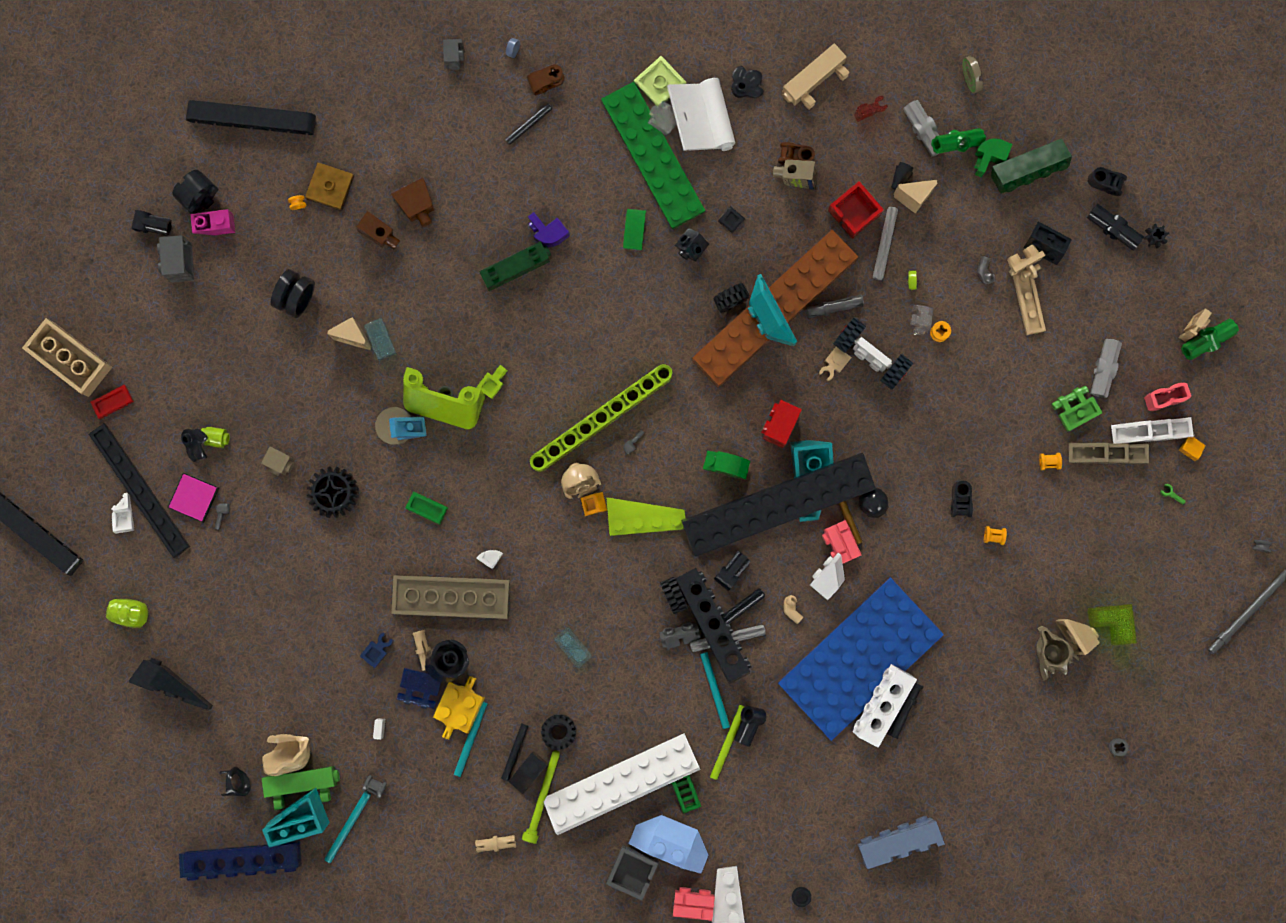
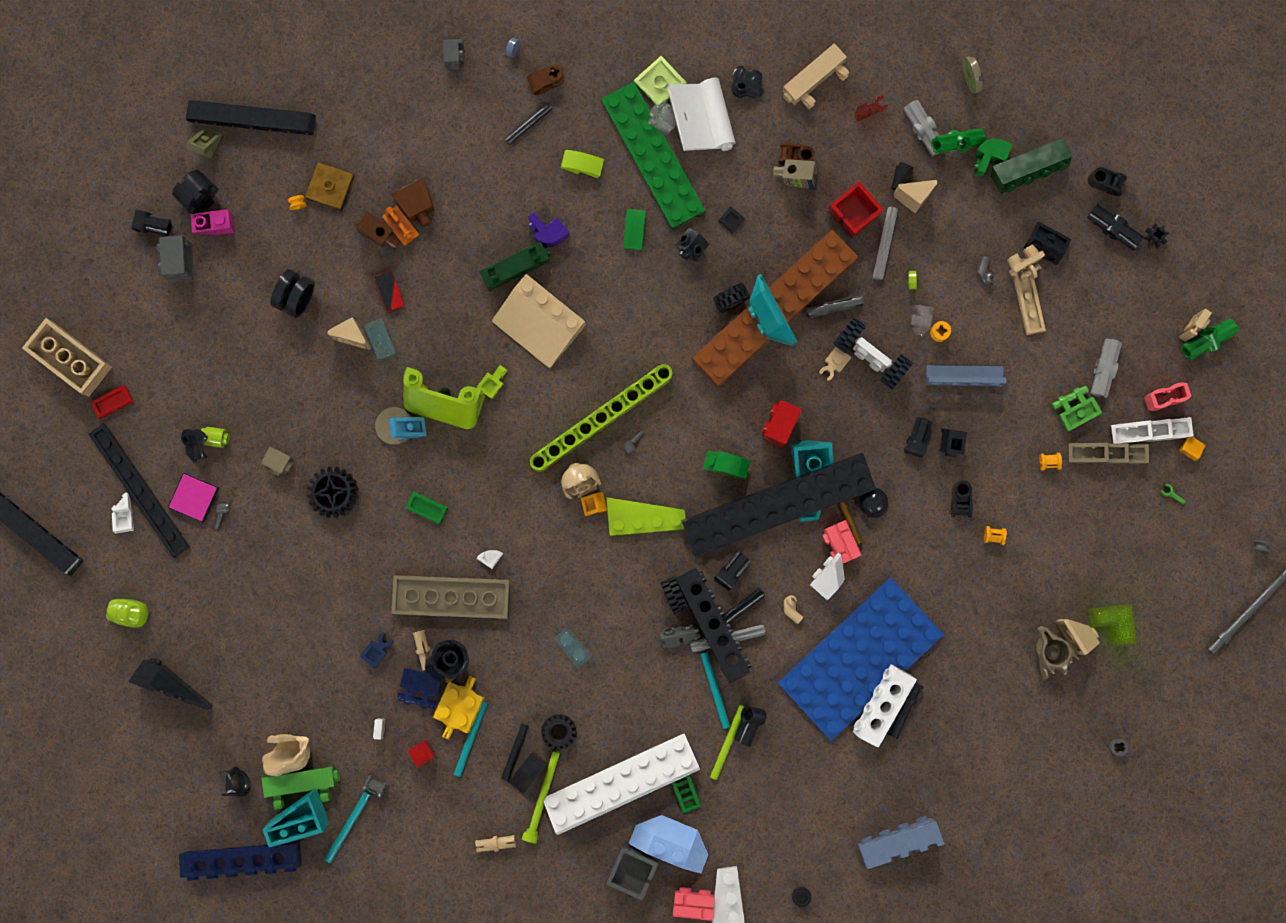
(205, 142): none -> olive slope
(389, 291): none -> black tile
(400, 224): none -> orange hinge
(421, 753): none -> red brick
(538, 321): none -> tan slope
(582, 162): none -> lime slope
(917, 440): none -> black piece
(958, 441): none -> black brick
(965, 375): none -> sand blue fence

